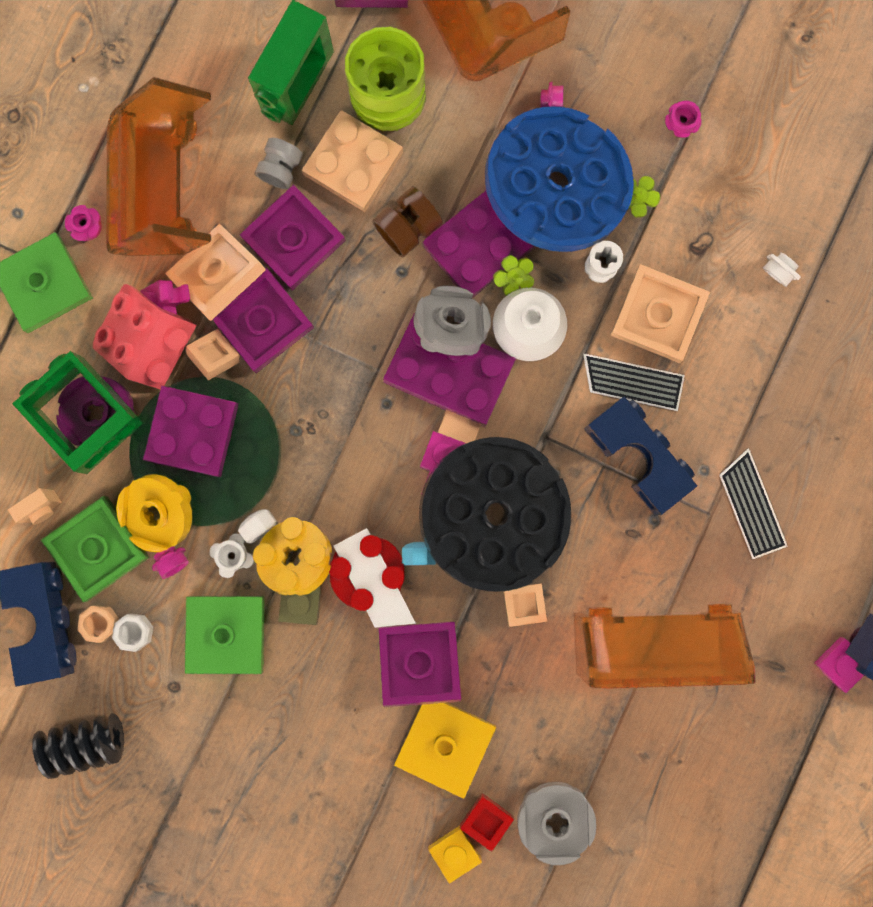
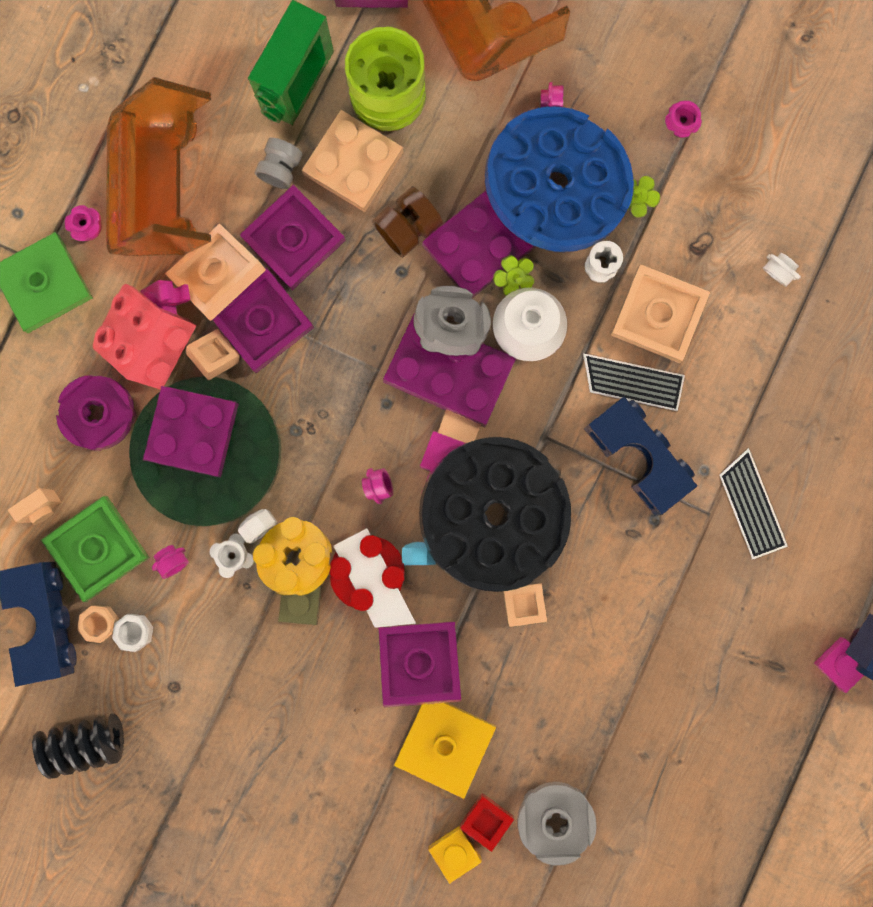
(103, 440): green window -> none
(171, 502): yellow plate -> none
(224, 635): bright green plate -> none
(377, 485): none -> dark pink plate
(663, 649): clear orange windscreen -> none

